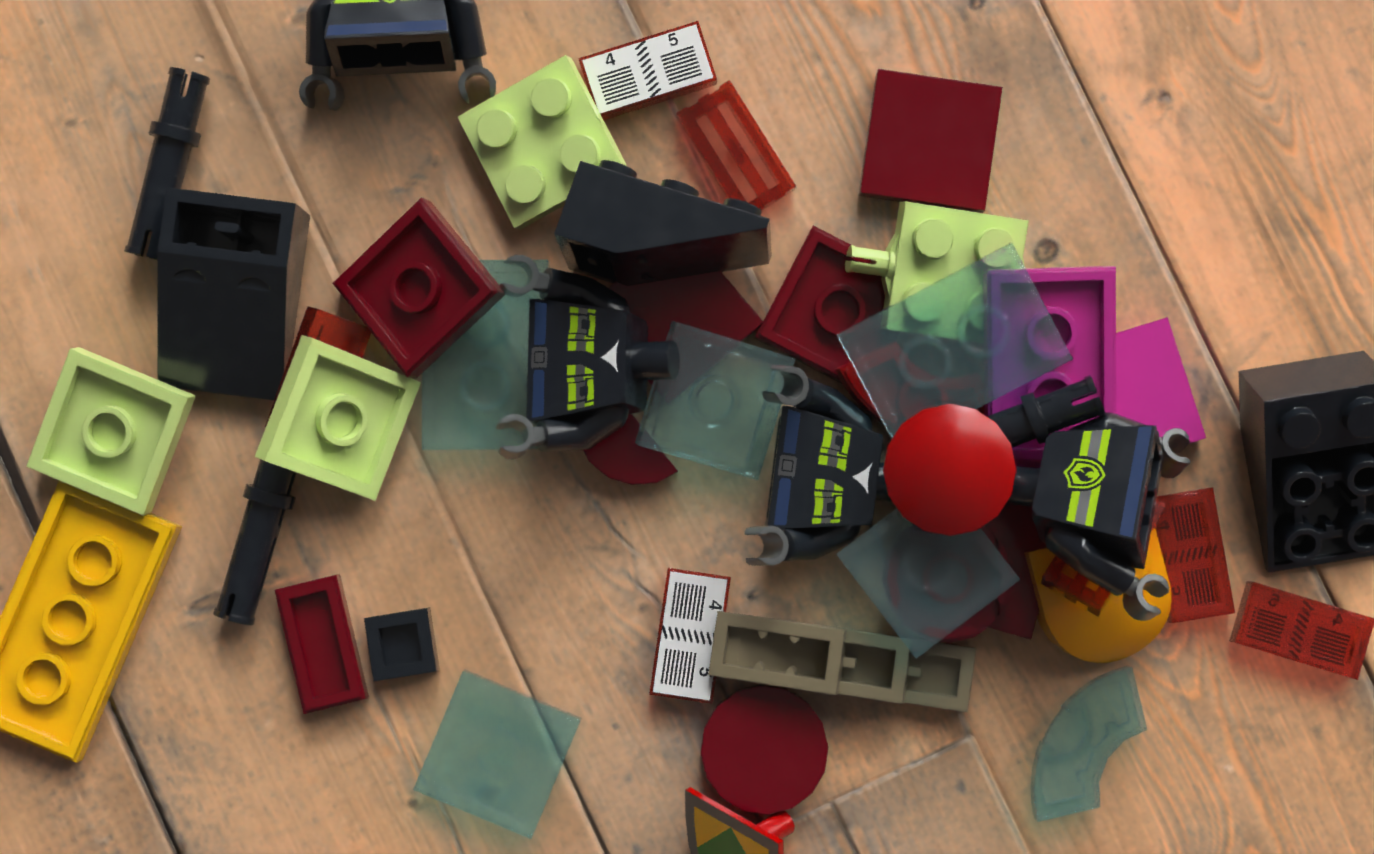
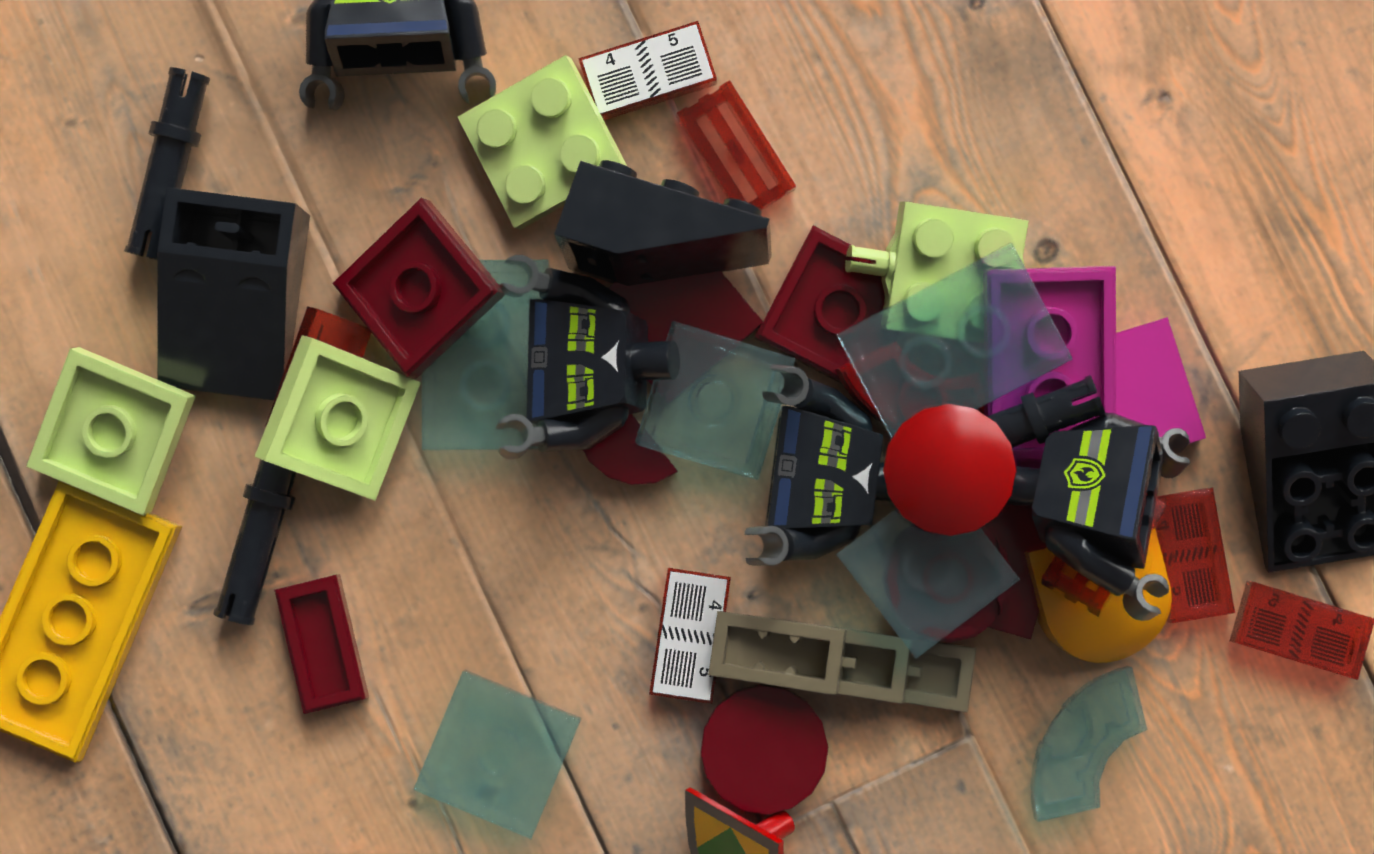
(401, 644): black tile -> none
(930, 141): dark red tile -> none

